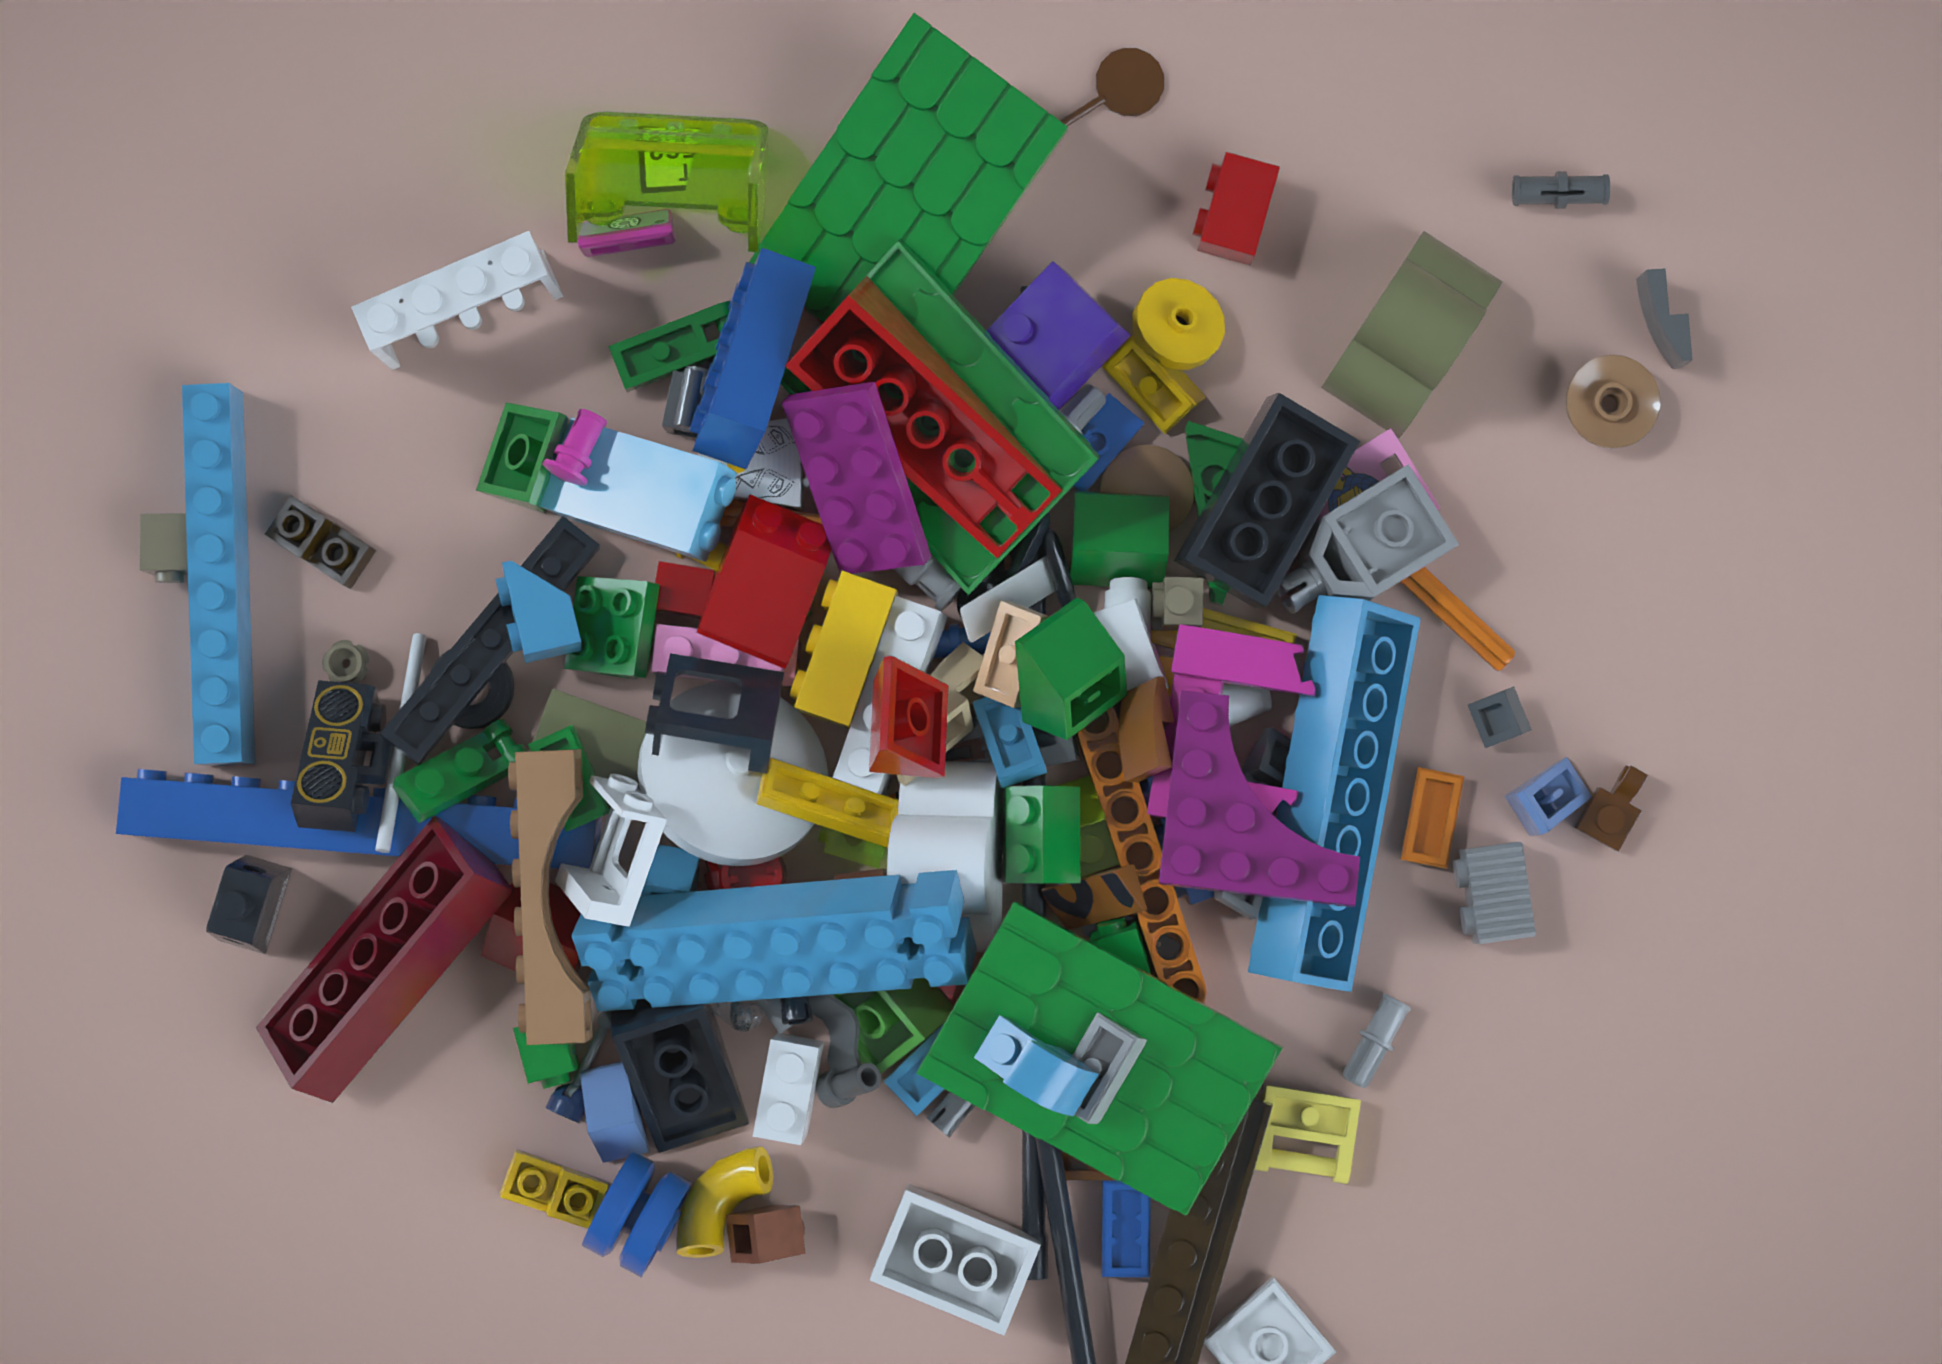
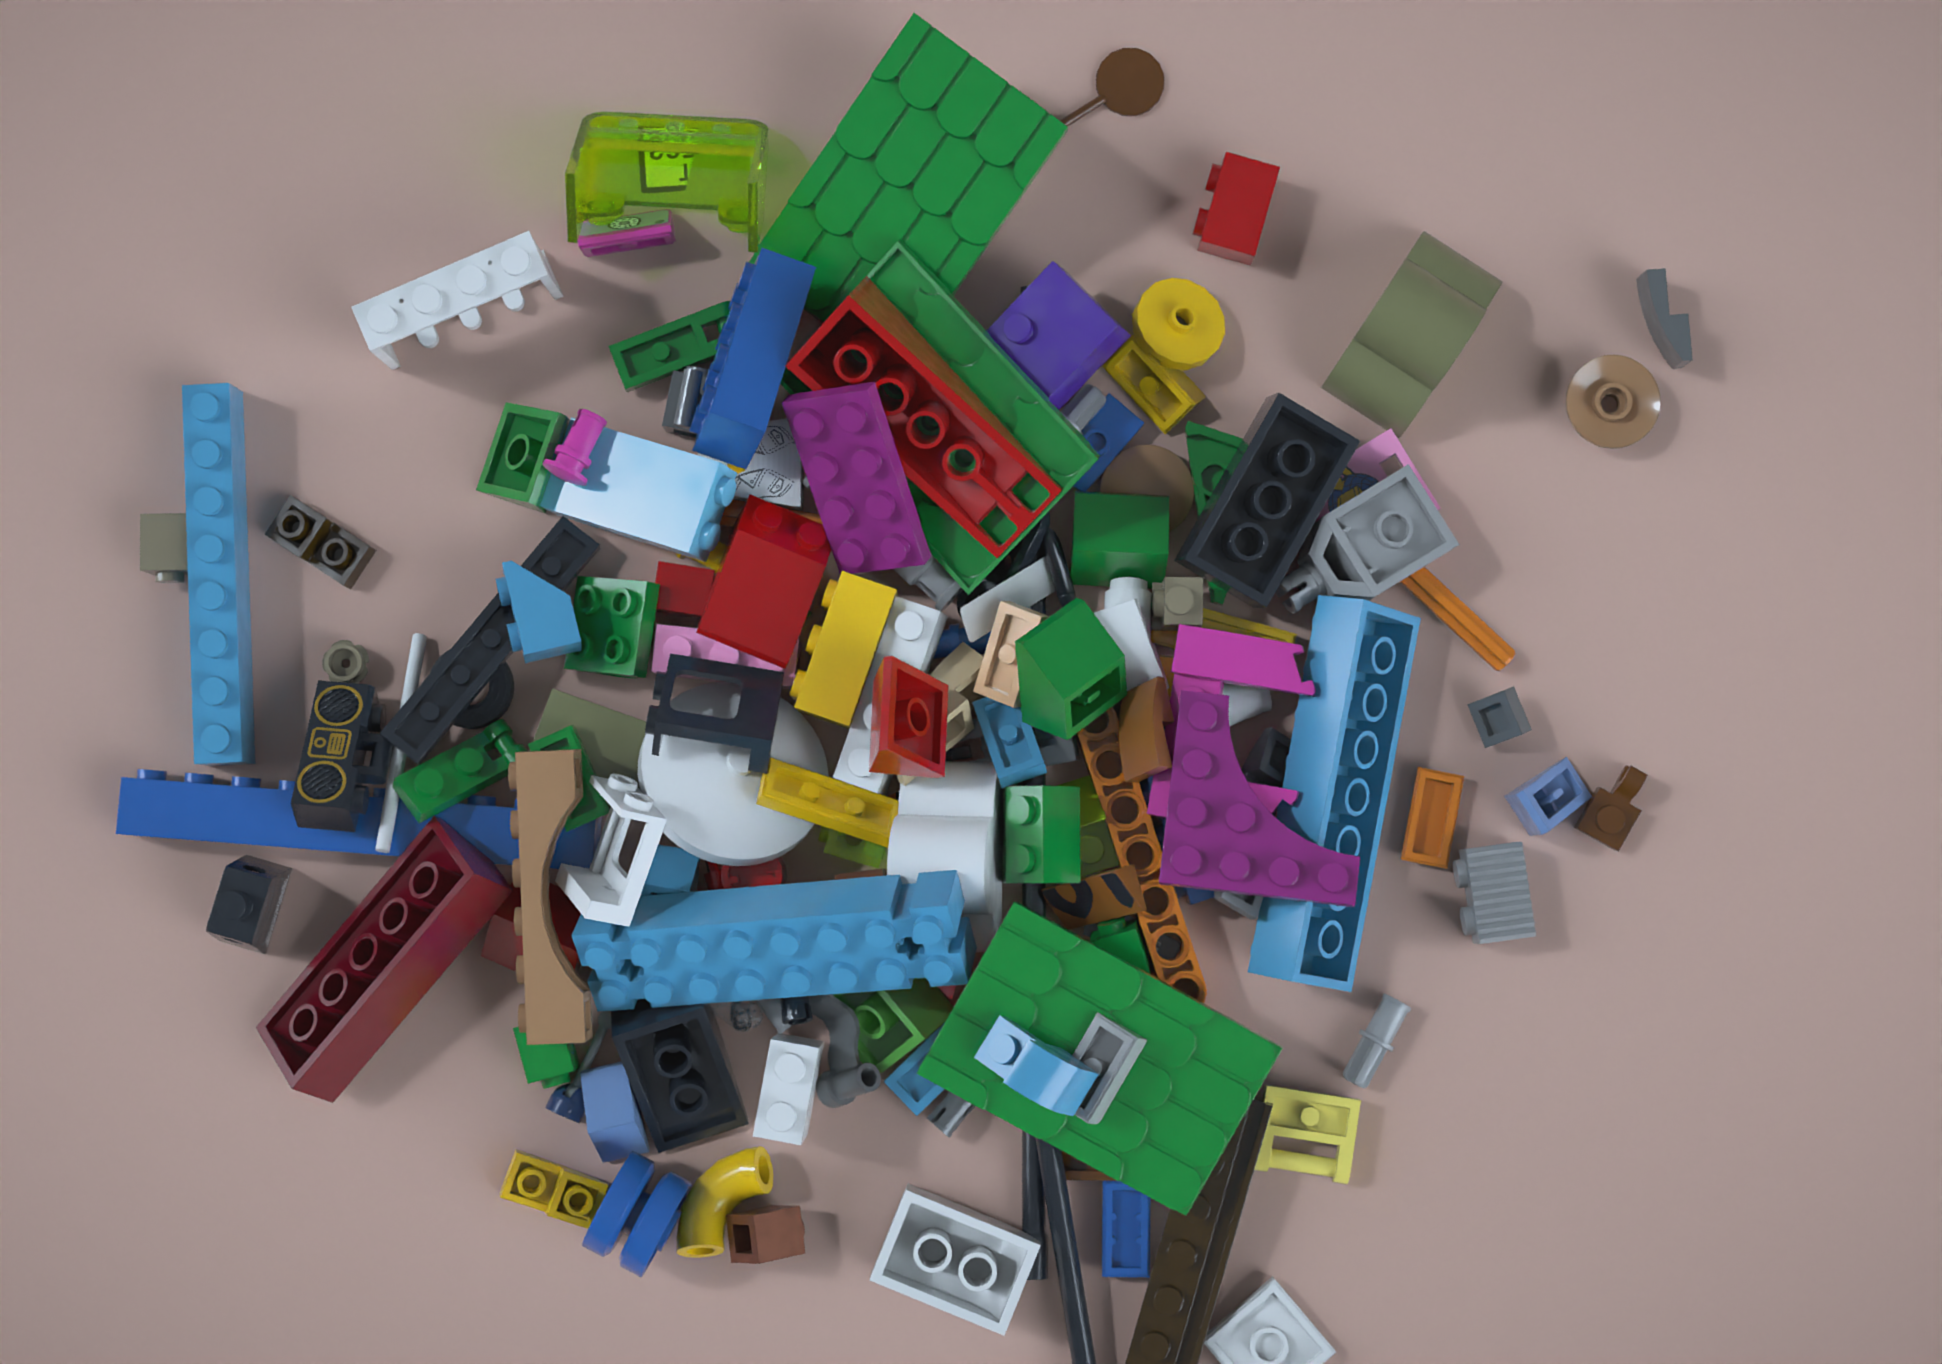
(1560, 190): dark grey pin -> none

